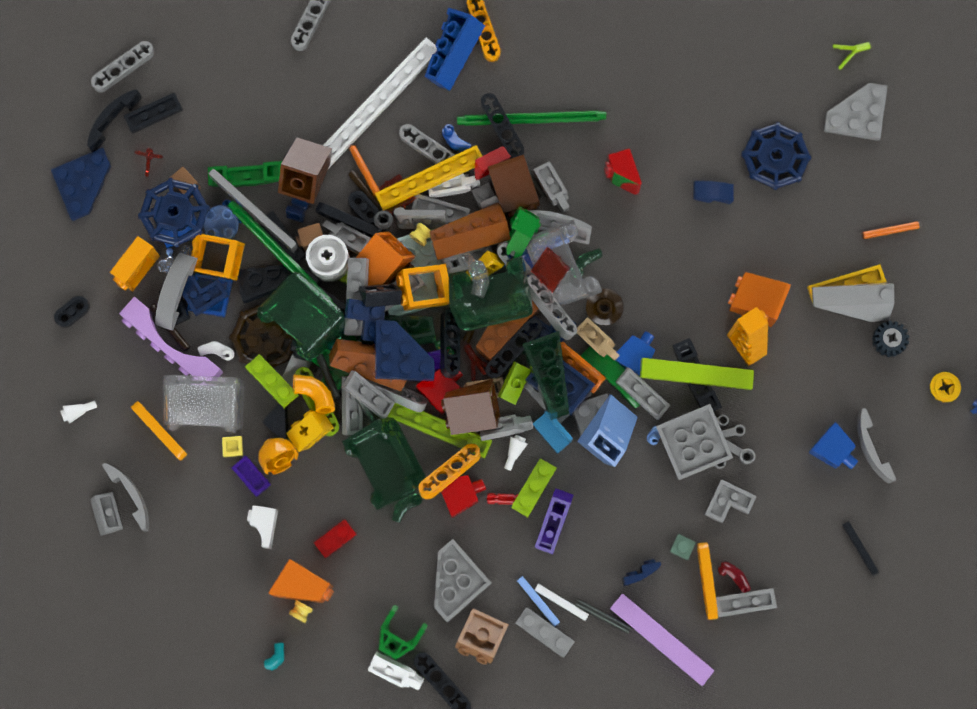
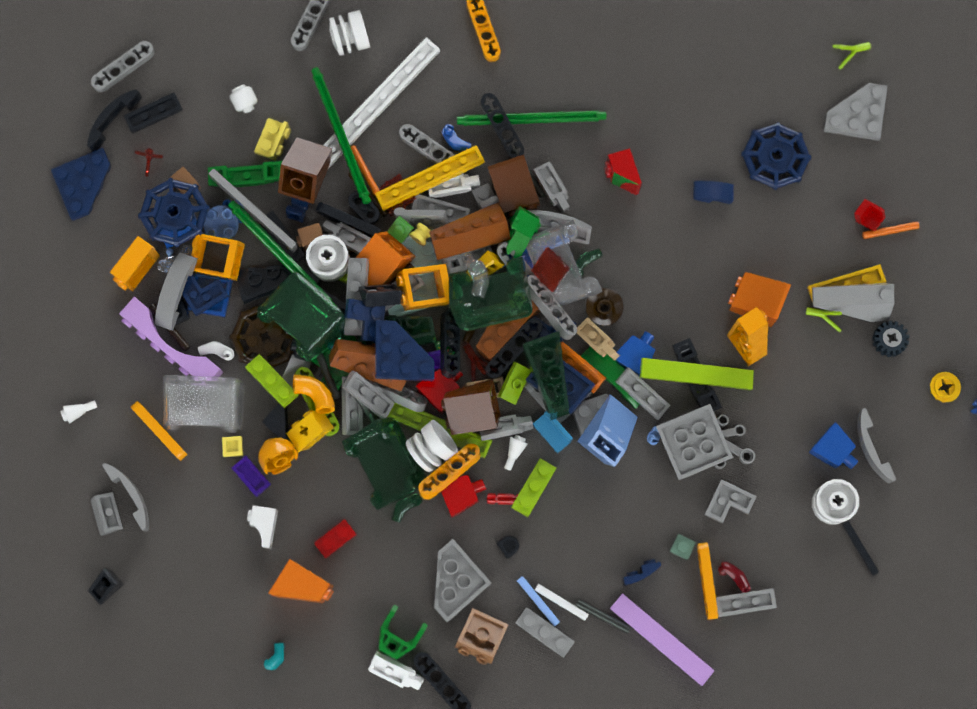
(71, 310): black plate -> none
(105, 586): none -> black slope
(243, 98): none -> white head
(272, 139): none -> light yellow bracket
(300, 611): light yellow wheel -> none
(341, 136): none -> green piece
(349, 32): none -> white wheel
(383, 217): dark grey cone -> none
(400, 229): none -> bright green plate
(431, 446): none -> white wheel
(453, 48): blue wedge -> none
(494, 157): red slope -> none
(509, 546): none -> black tile
(554, 521): dark purple slope -> none
(822, 313): none -> lime plant
(839, 512): none -> white wheel
(869, 215): none -> red panel

